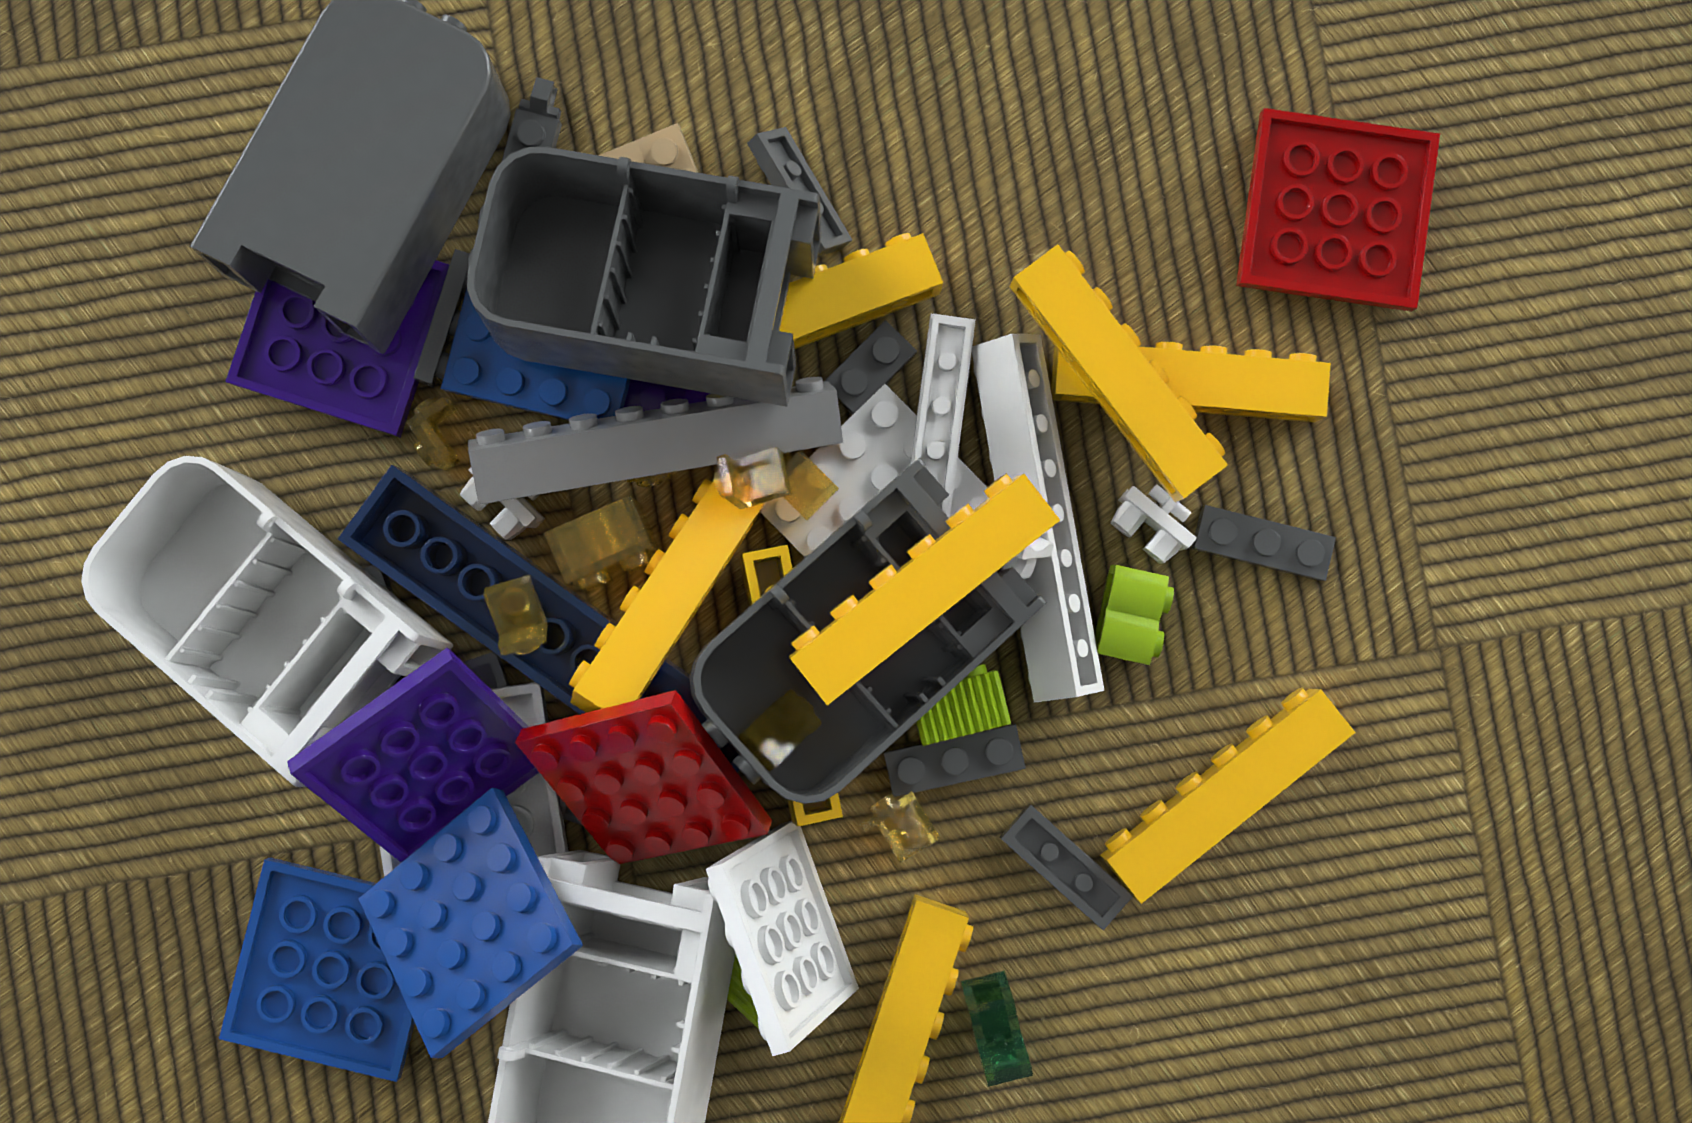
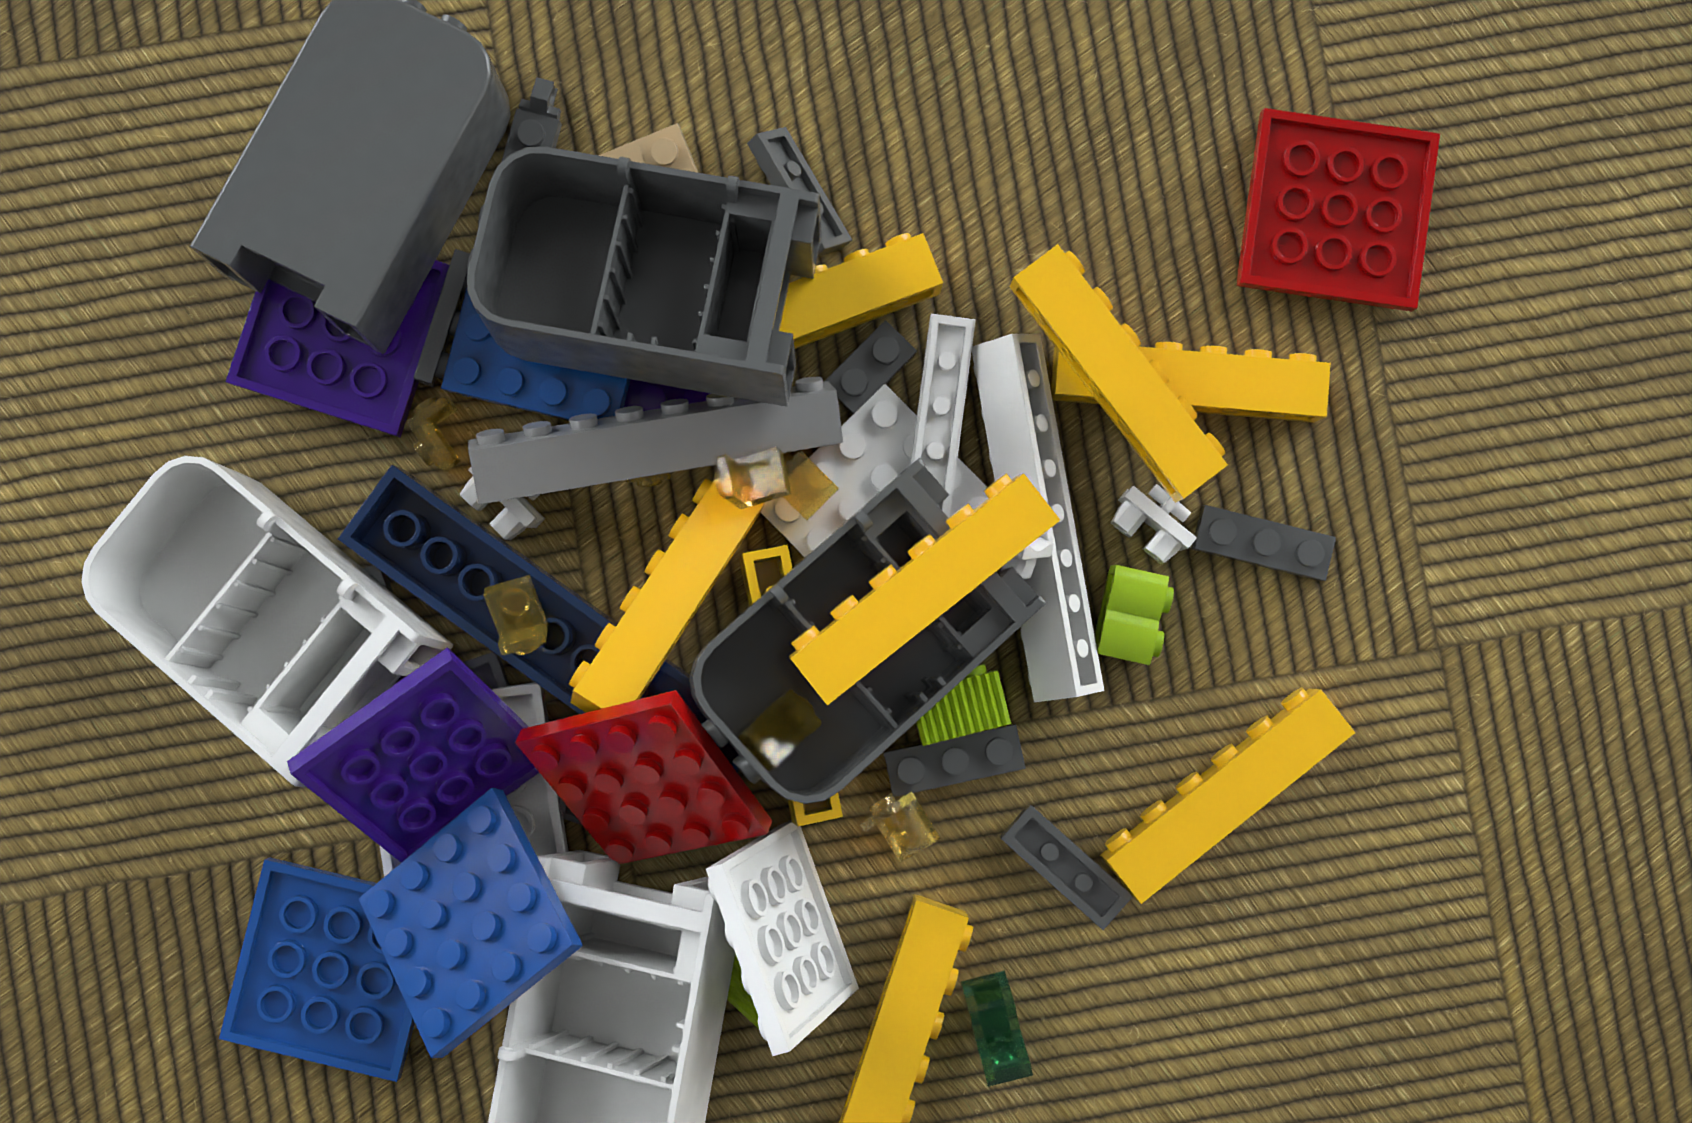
(603, 544): clear yellow brick -> none

